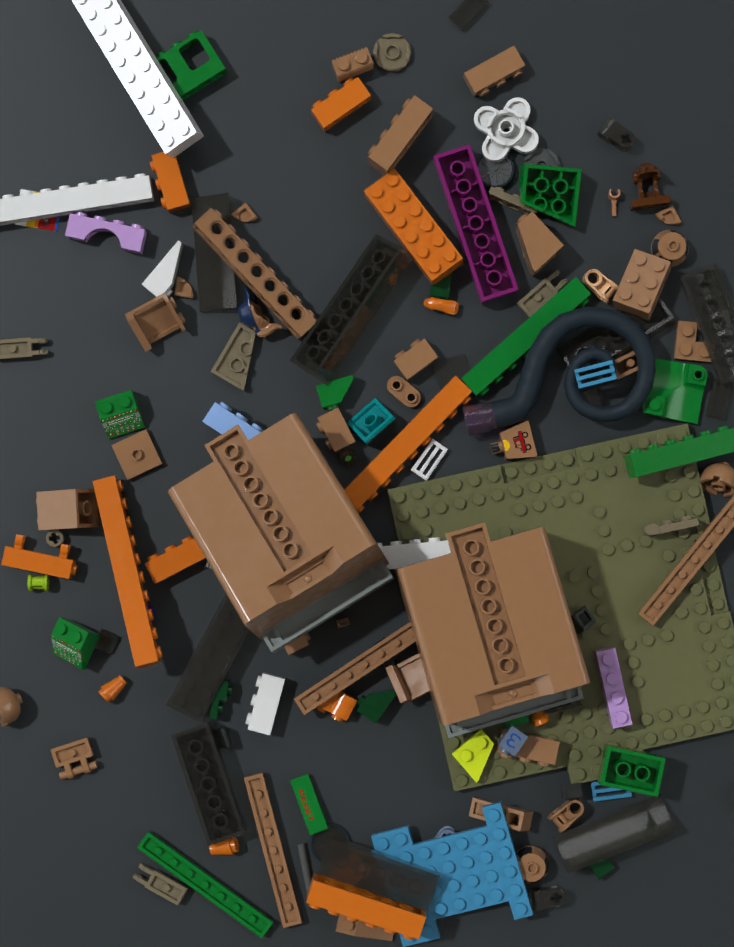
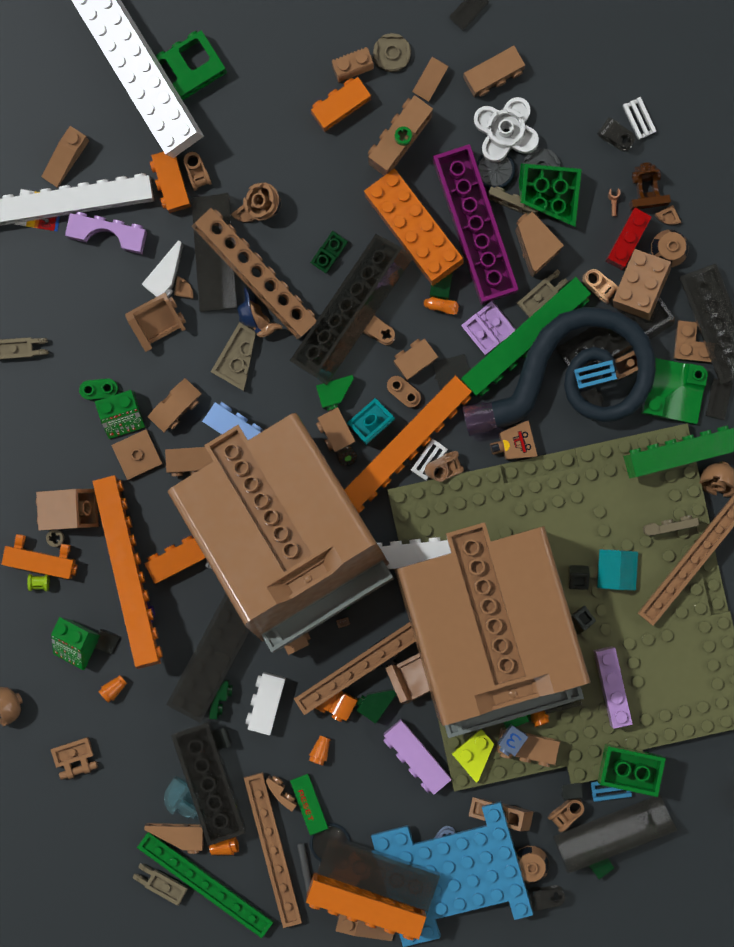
(65, 156): none -> medium nougat slope
(98, 390): none -> green plate
(175, 800): none -> clear light blue brick
(179, 400): none -> medium nougat brick
(184, 836): none -> medium nougat slope
(186, 460): none -> medium nougat brick
(197, 174): none -> medium nougat piece
(262, 201): none -> medium nougat cone
(276, 787): none -> medium nougat slope
(320, 751): none -> orange cone
(329, 251): none -> dark green slope
(376, 328): none -> medium nougat piece
(397, 136): none -> green bush
(416, 755): none -> lavender brick
(430, 78): none -> medium nougat slope
(447, 465): none -> medium nougat piece
(488, 327): none -> lavender slope
(579, 577): none -> pearl dark grey slope
(617, 569): none -> teal slope
(628, 238): none -> red brick
(647, 118): none -> white tile

